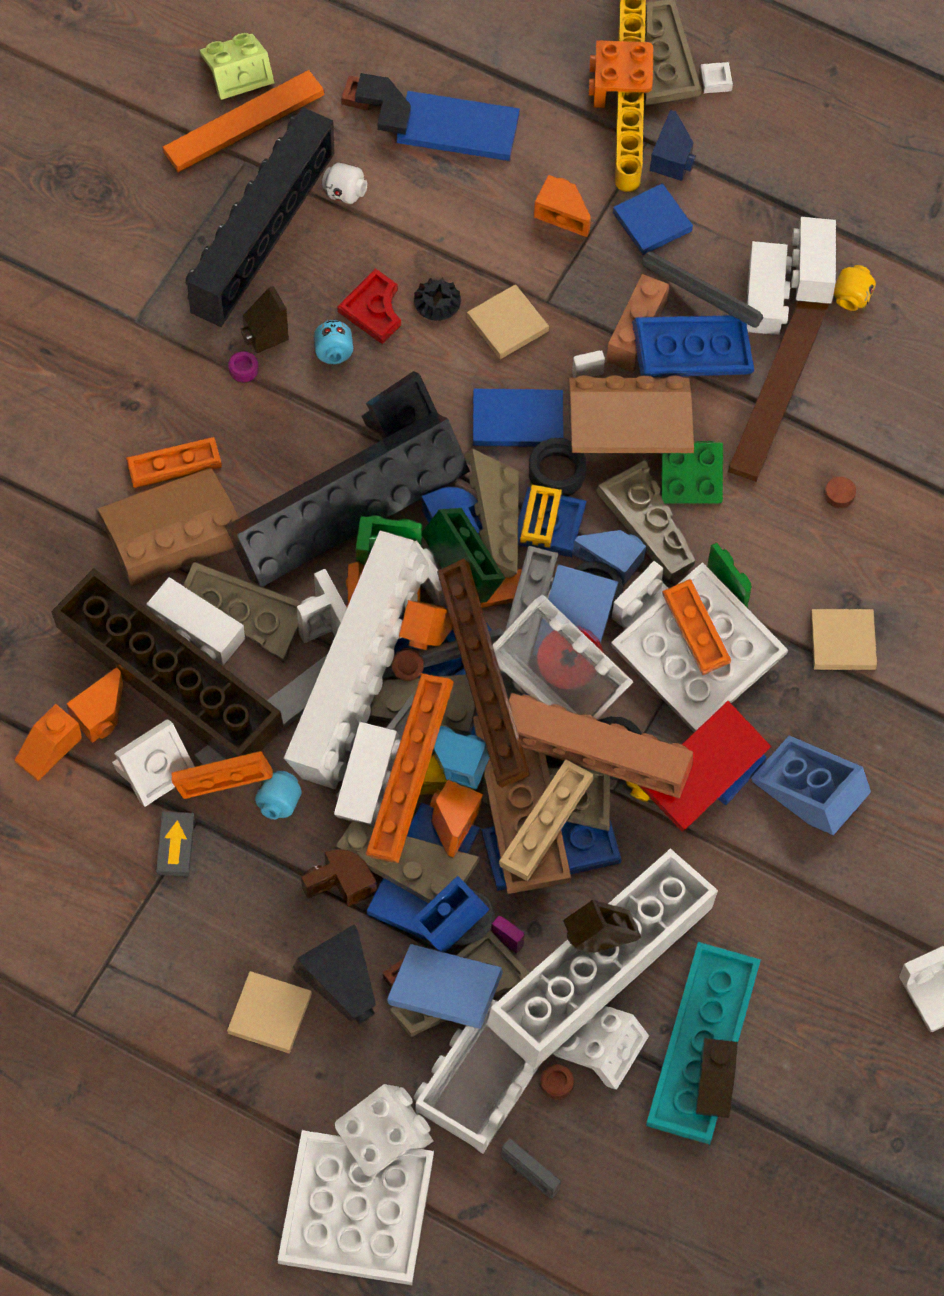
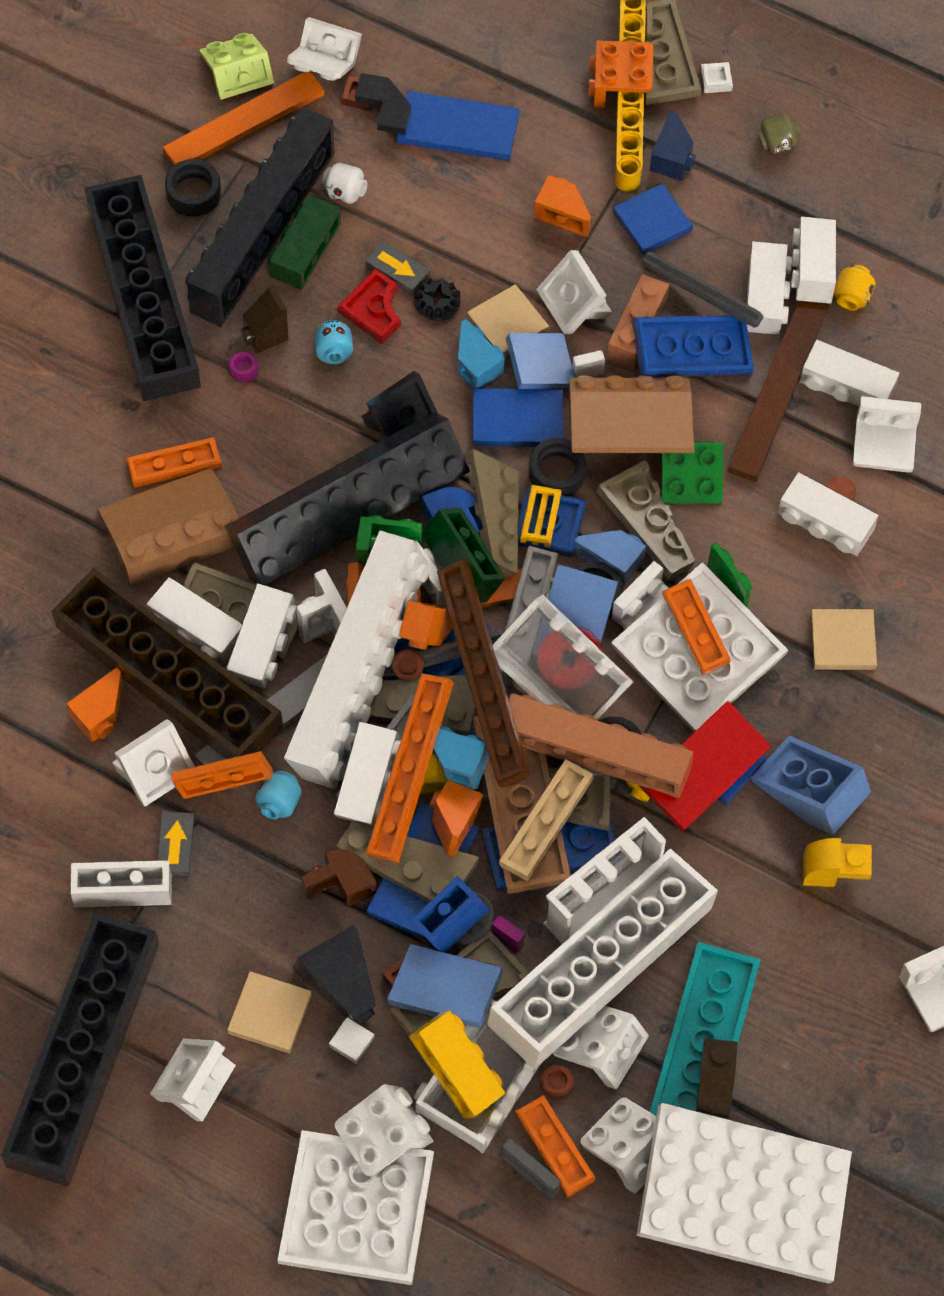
(48, 742): orange slope -> none
(80, 1050): none -> black brick
(121, 884): none -> white brick
(142, 288): none -> black brick
(194, 1077): none -> white bracket
(196, 169): none -> black tyre
(262, 636): none -> white brick
(304, 241): none -> dark green brick
(326, 49): none -> white bracket
(351, 1040): none -> white tile
(397, 267): none -> dark grey tile
(457, 1064): none -> yellow brick
(477, 359): none -> dark azure slope
(540, 360): none -> medium blue tile
(555, 1146): none -> orange tile
(573, 293): none -> white bracket
(600, 927): dark brown slope -> none
(602, 879): none -> white window
(623, 1141): none -> white bracket
(744, 1193): none -> white plate
(779, 133): none -> olive head
(827, 514): none -> white brick
(830, 859): none -> yellow brick
(846, 375): none -> white brick
(886, 434): none -> white bracket

